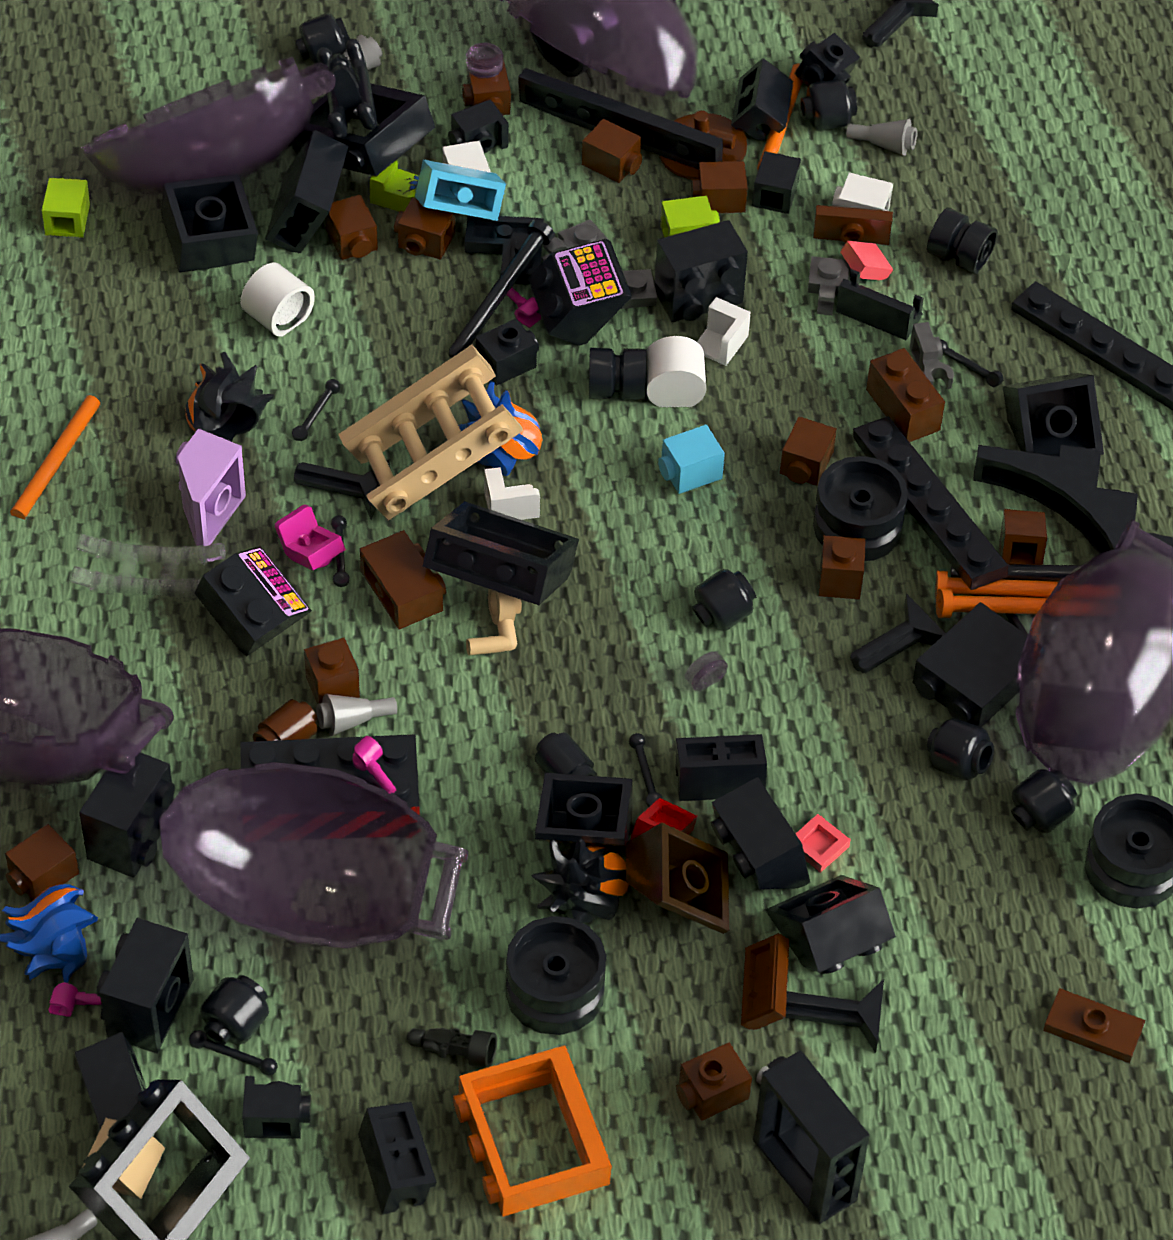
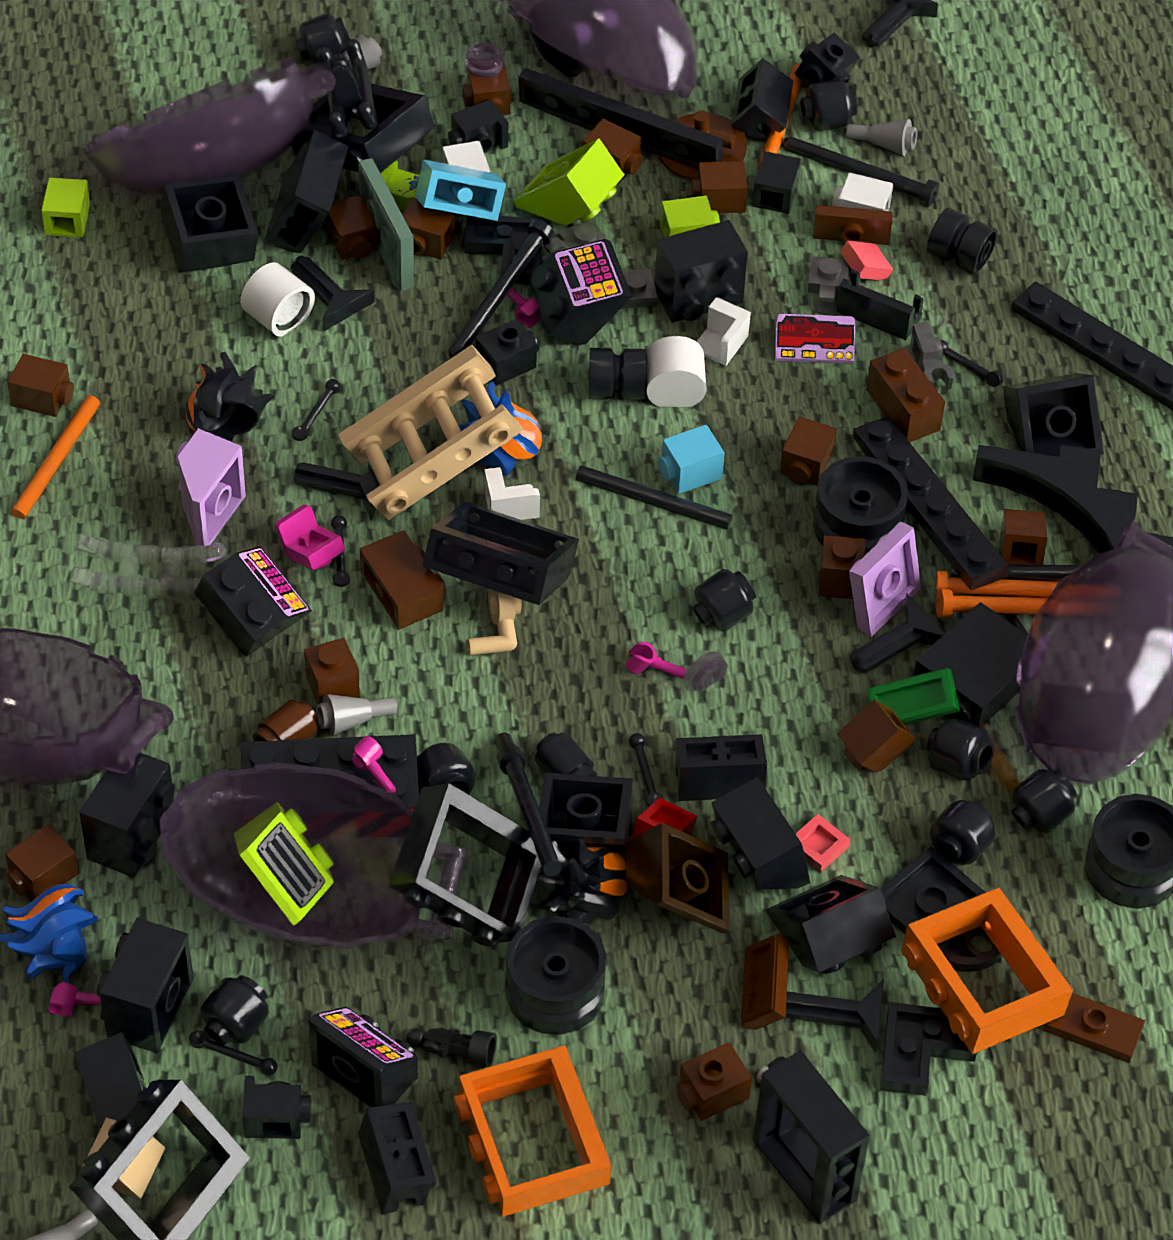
(40, 385): none -> reddish brown brick
(285, 861): none -> slope
(340, 302): none -> black piece
(361, 1056): none -> black slope
(393, 233): none -> sand green tile
(445, 764): none -> black head
(487, 826): none -> black window
(512, 764): none -> black bar
(572, 185): none -> lime slope
(645, 656): none -> dark pink hand
(654, 497): none -> black bar
(815, 338): none -> slope
(875, 737): none -> reddish brown brick
(884, 578): none -> lavender plate
(910, 1040): none -> black plate
(919, 696): none -> green tile
(926, 192): none -> black bar
(928, 888): none -> black tile
(962, 830): none -> black head
(1003, 768): none -> clear orange piece
(1017, 945): none -> orange window

